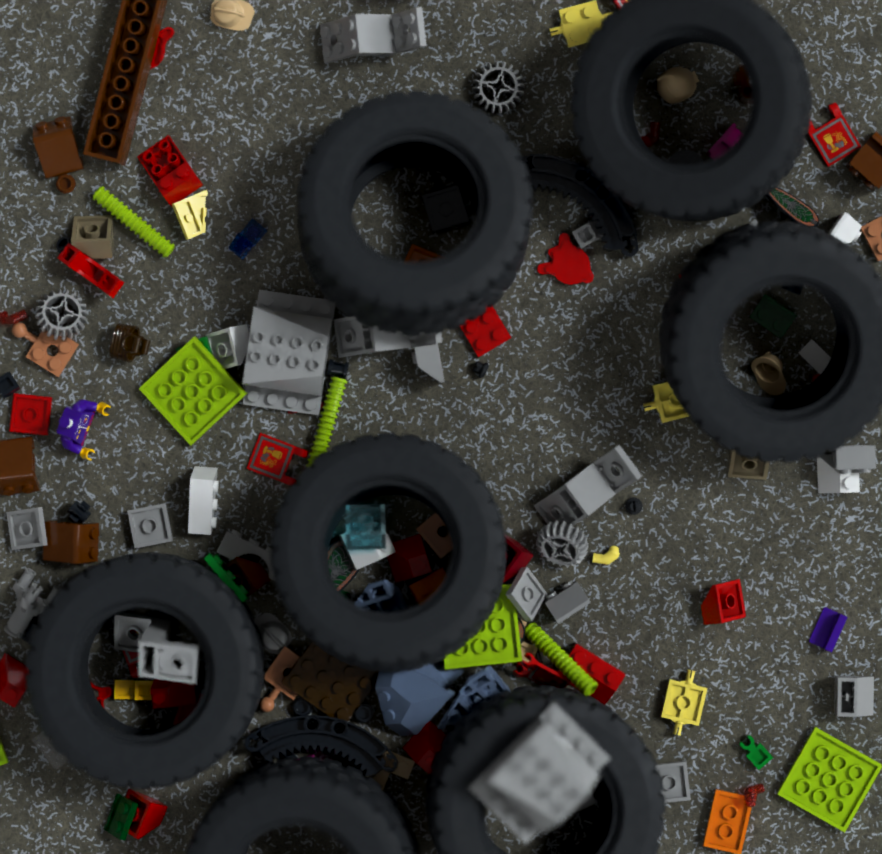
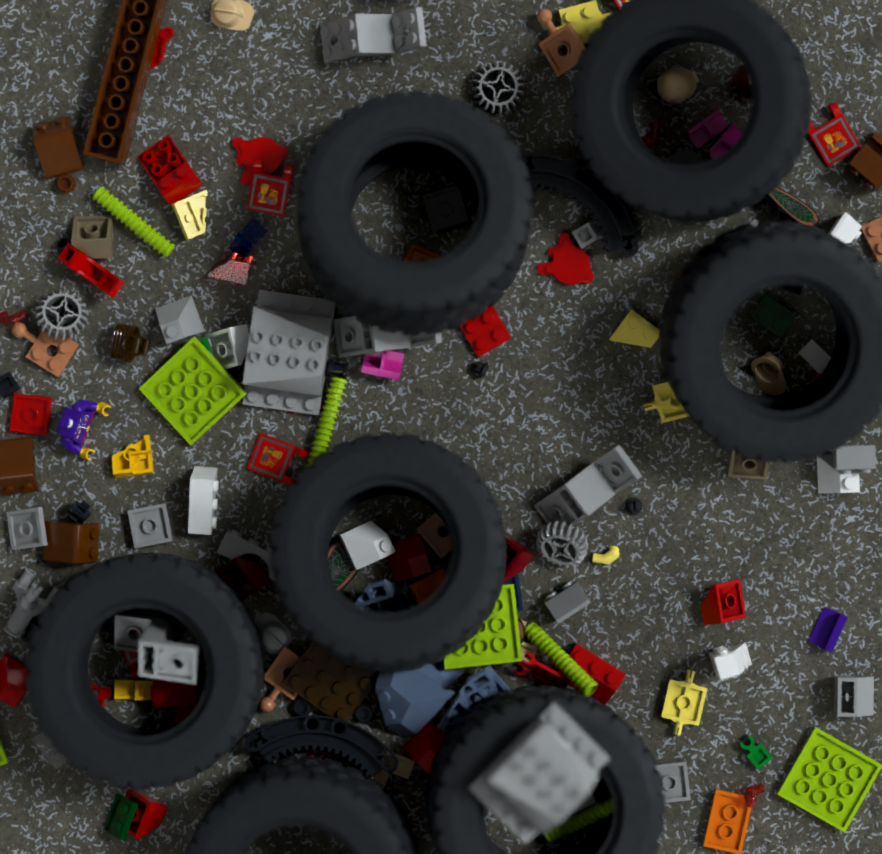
(128, 462): none -> yellow slope
(179, 320): none -> light grey slope
(227, 576): green plate -> none
(233, 268): none -> clear red slope
(258, 148): none -> red tile
(269, 192): none -> red flag
(365, 527): clear light blue brick -> none
(383, 364): none -> dark pink panel
(429, 361): light grey slope -> none
(526, 594): light grey plate -> none
(552, 45): none -> nougat plate
(580, 820): none -> piece
(636, 331): none -> light yellow wing
(707, 129): none -> dark pink panel
(730, 660): none -> white wedge

